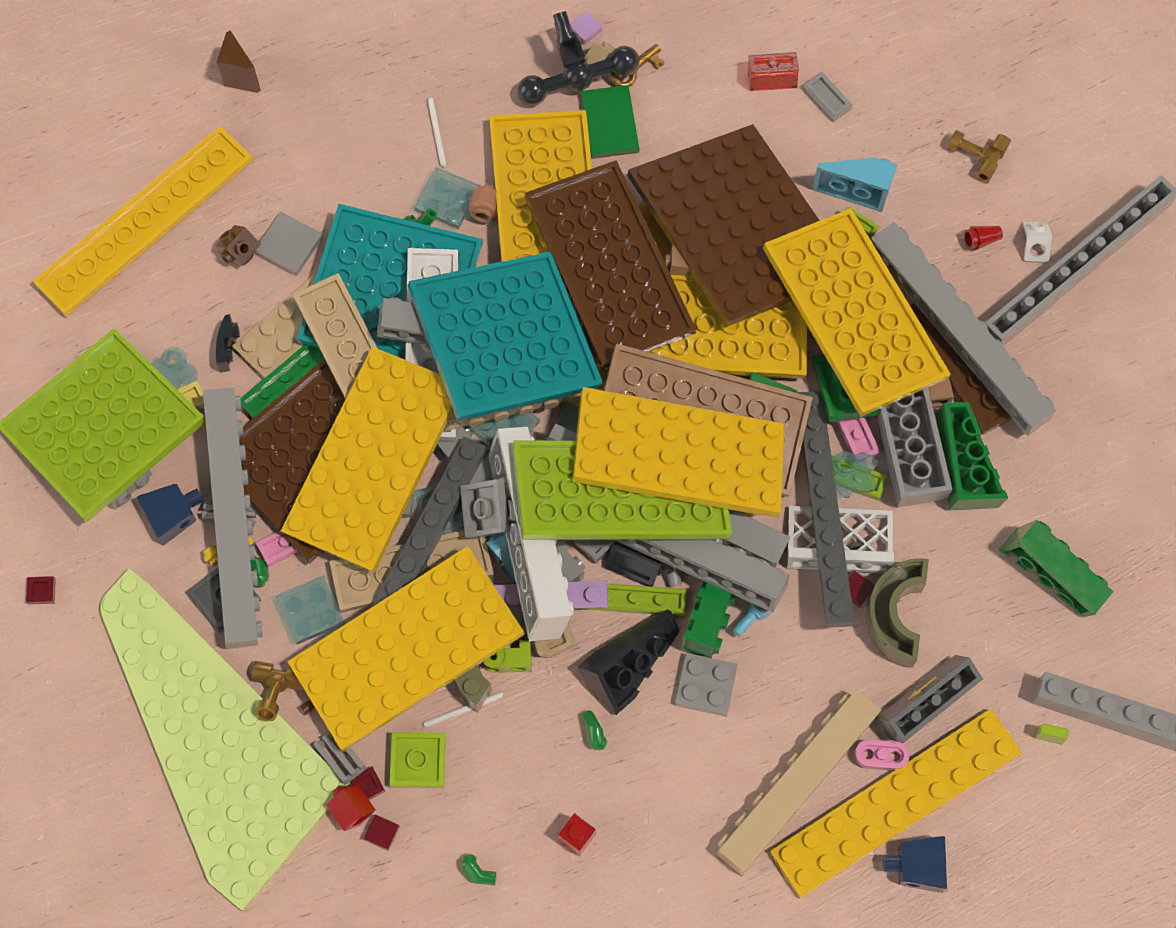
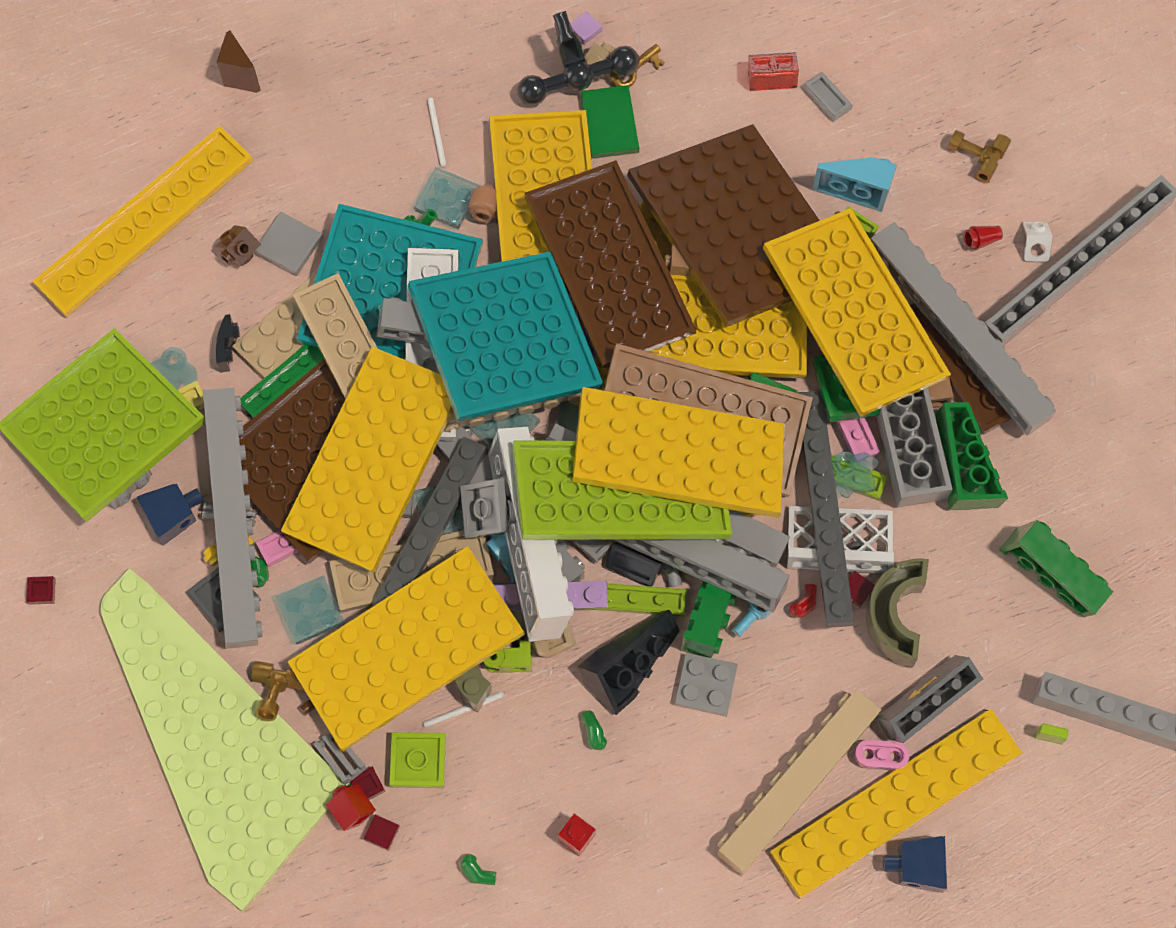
(806, 604): none -> red arm

